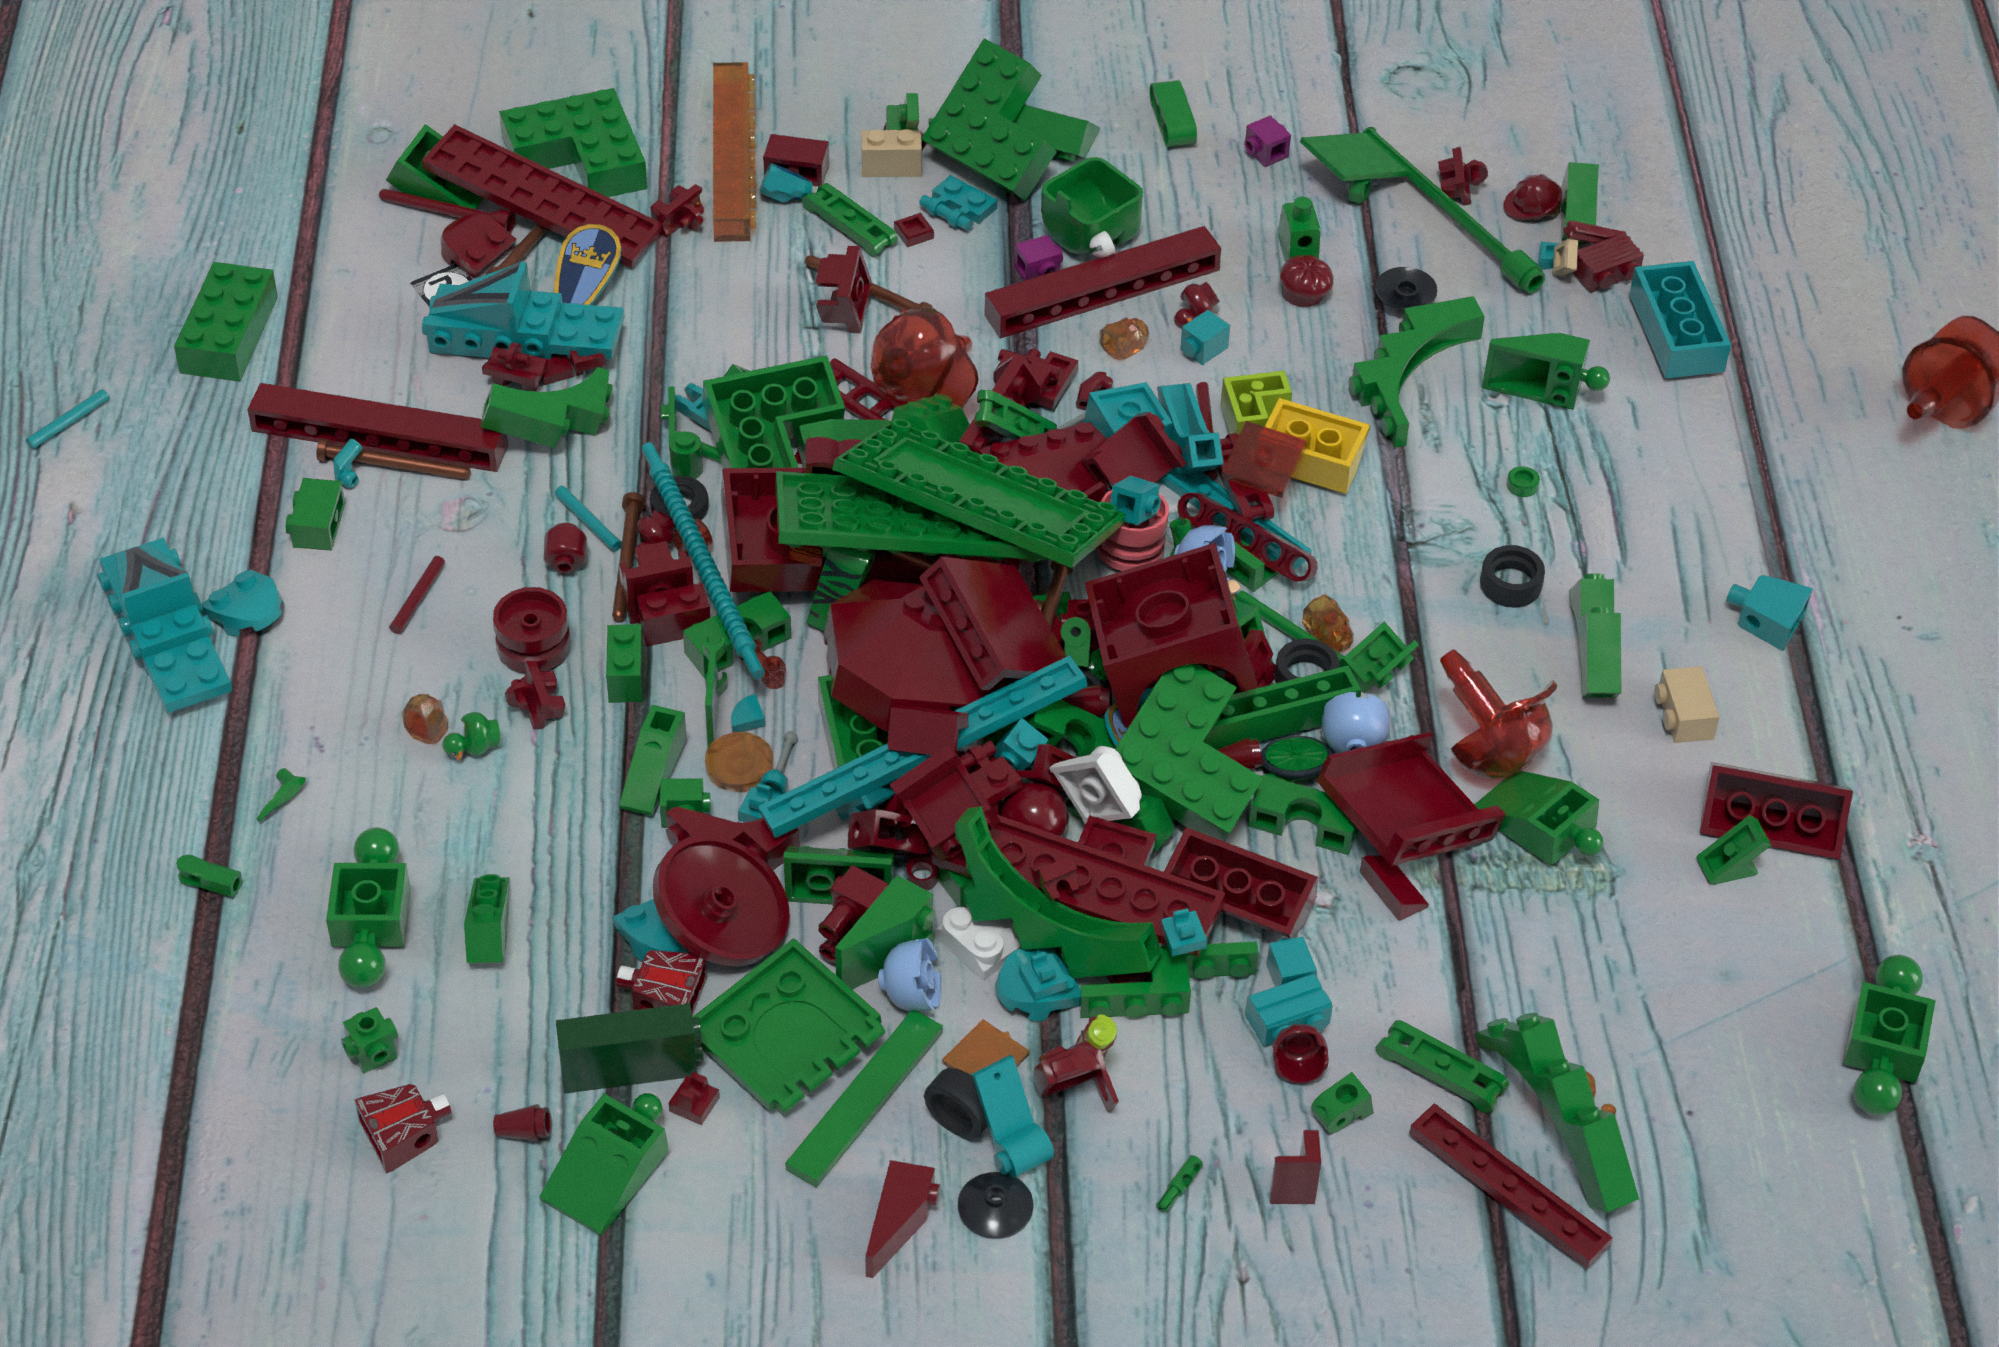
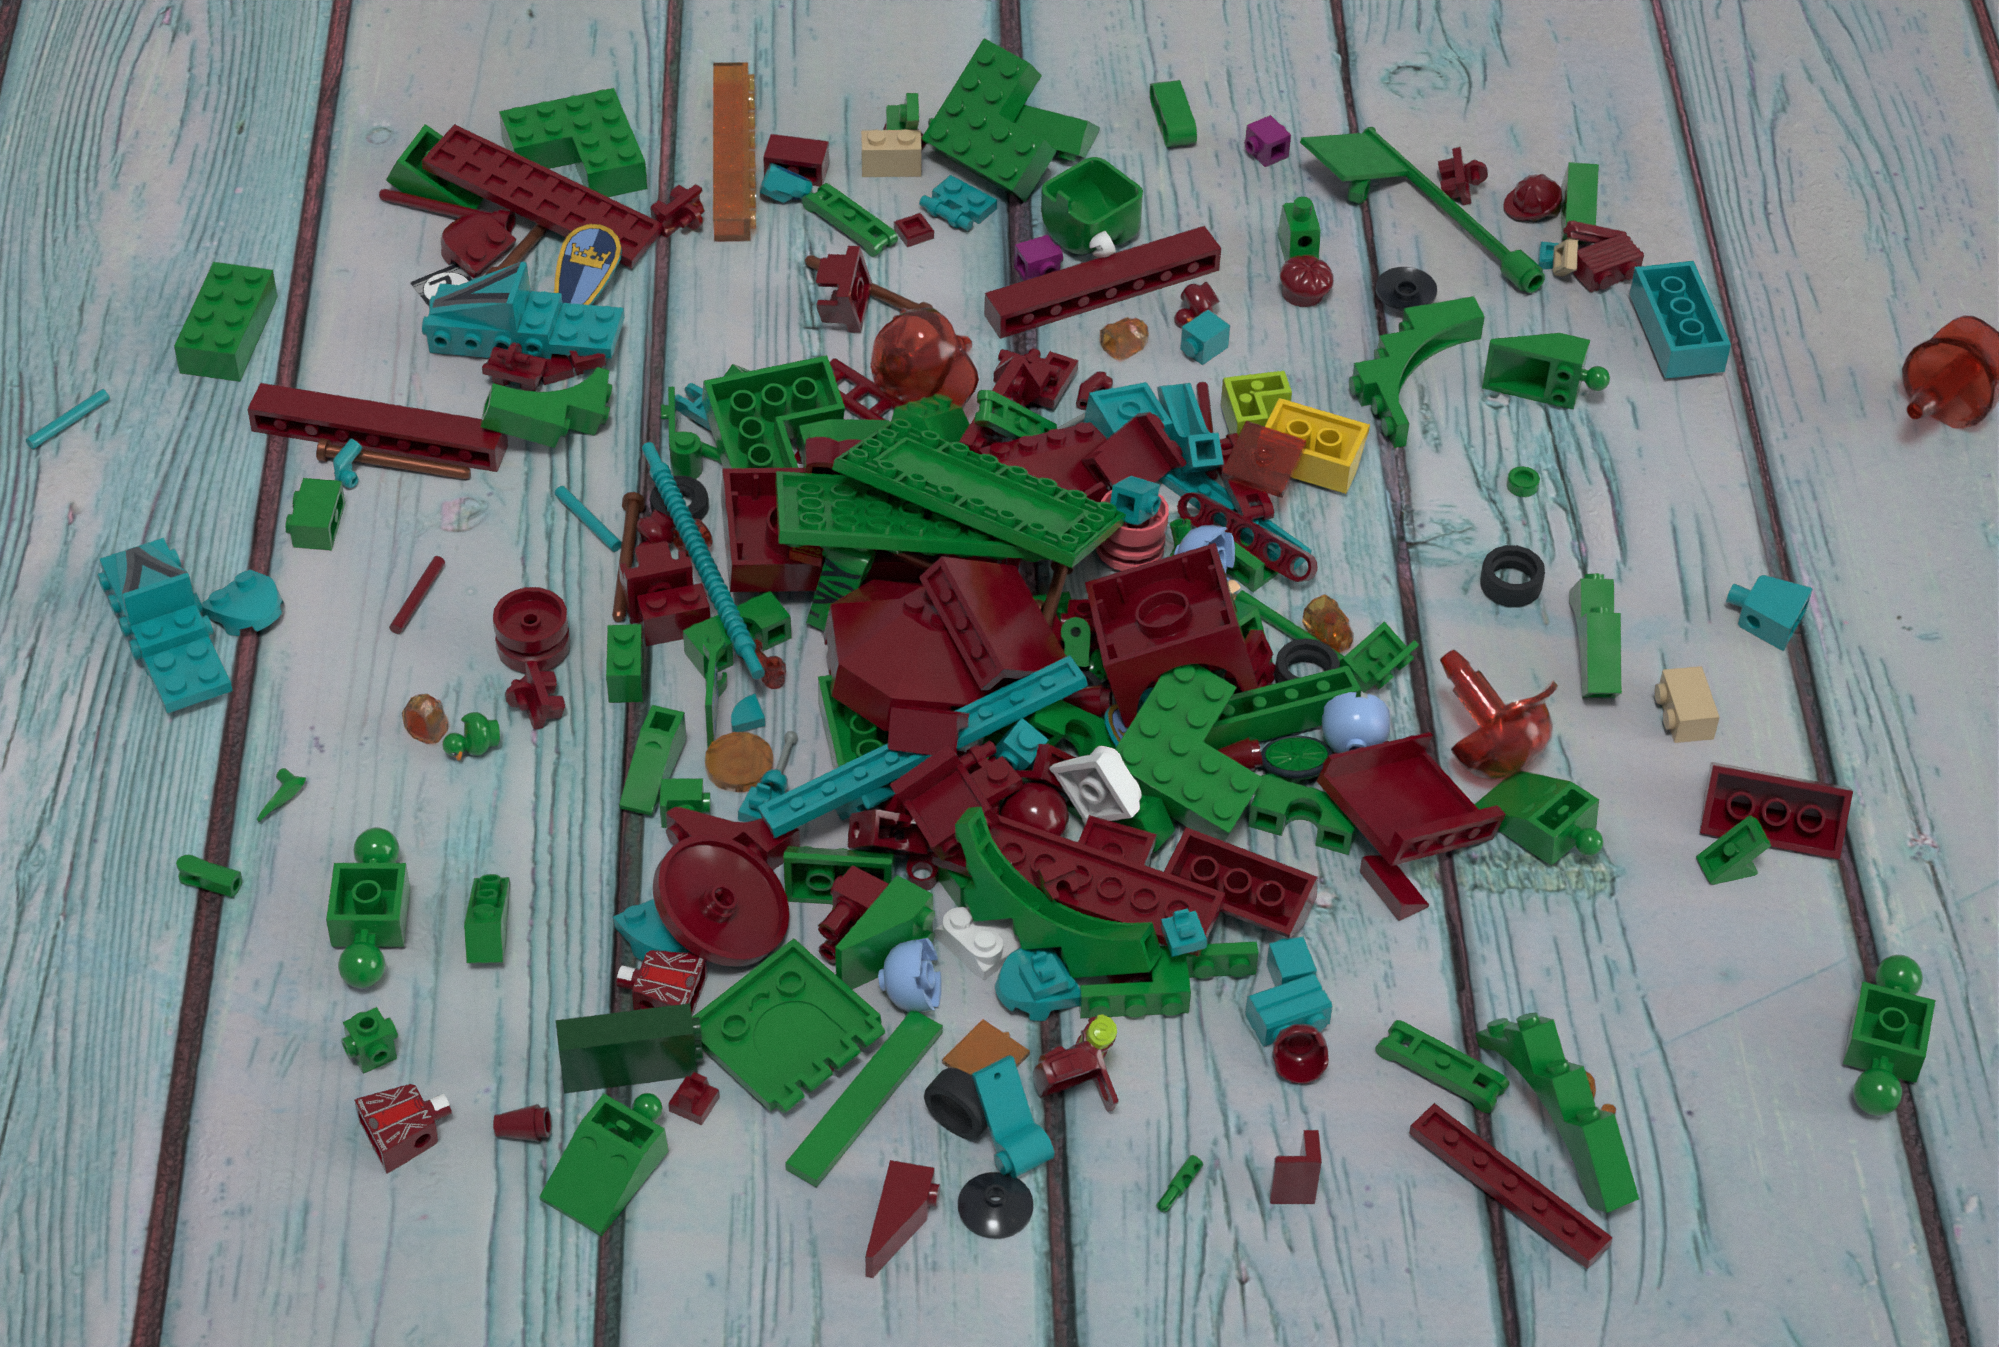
(565, 546): dark red head -> none
(1342, 1104): green leg -> none

